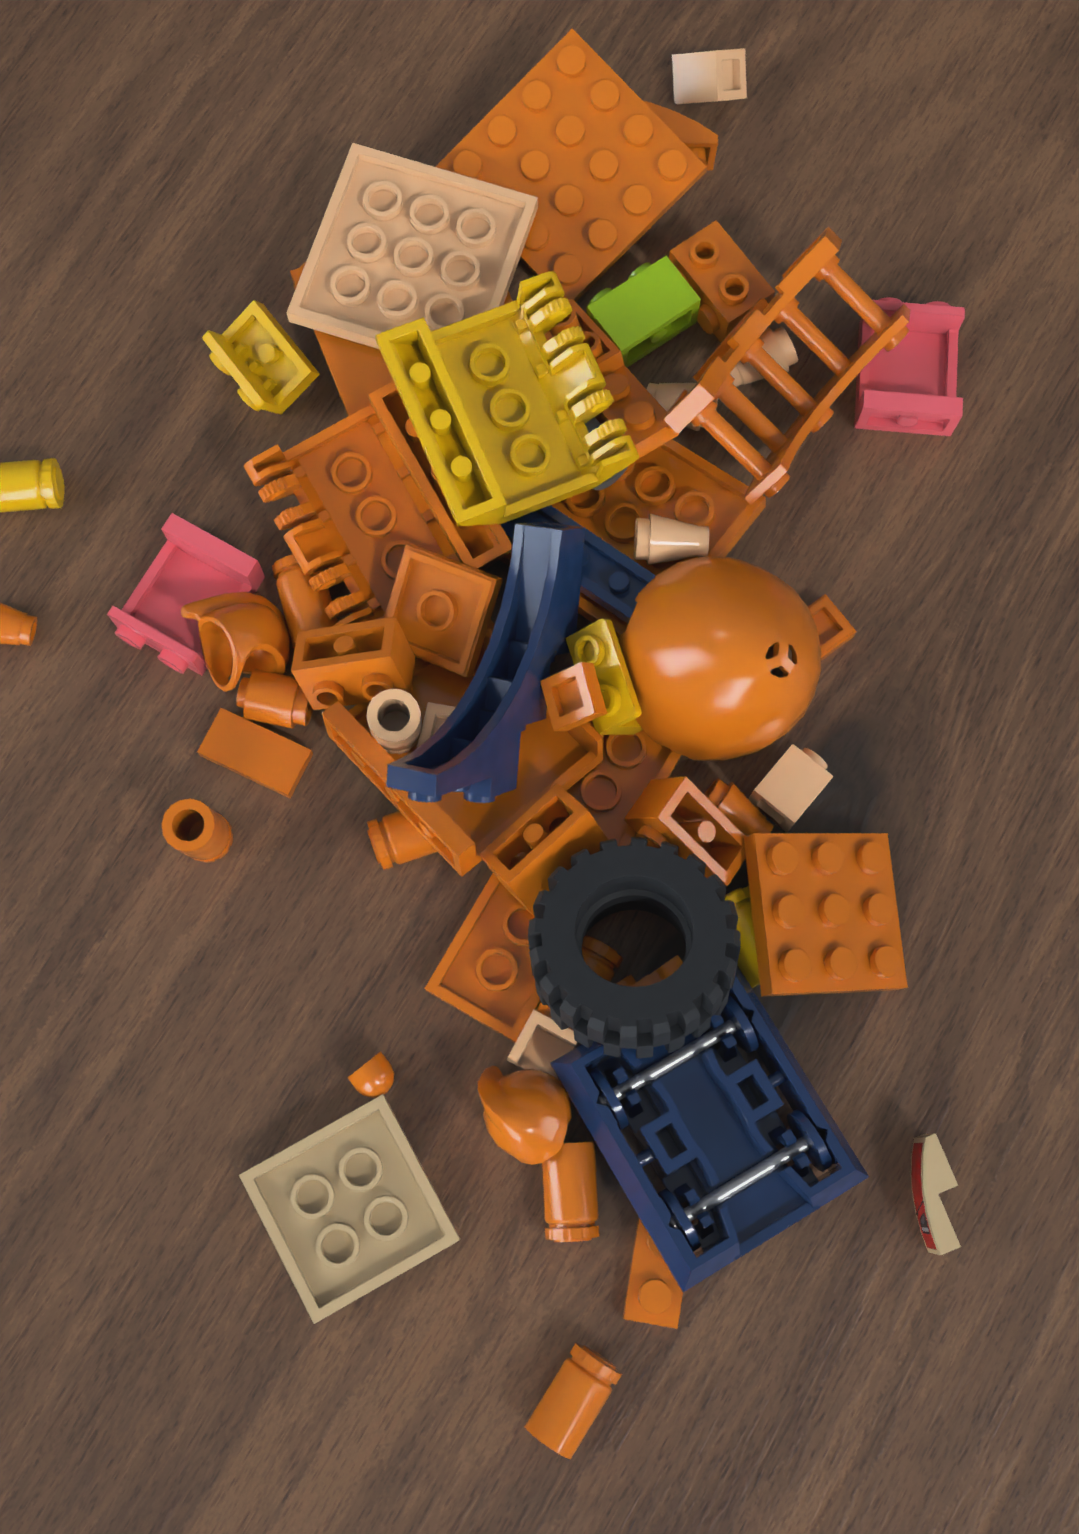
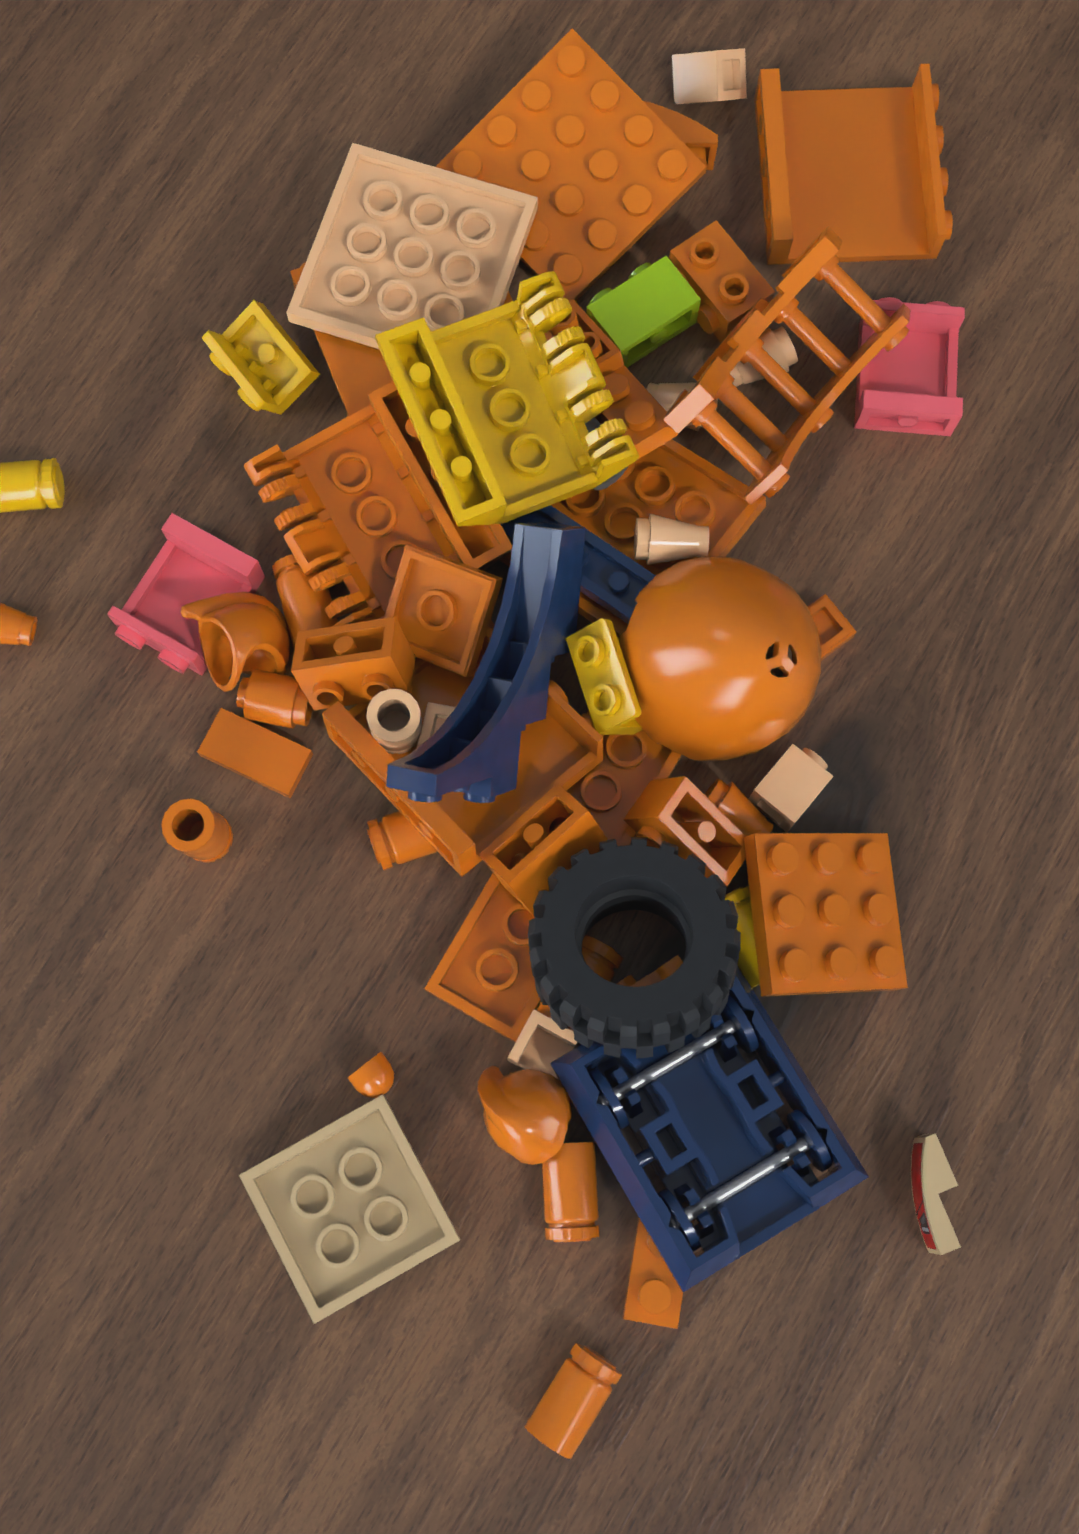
(573, 696): orange plate -> none
(852, 164): none -> orange panel

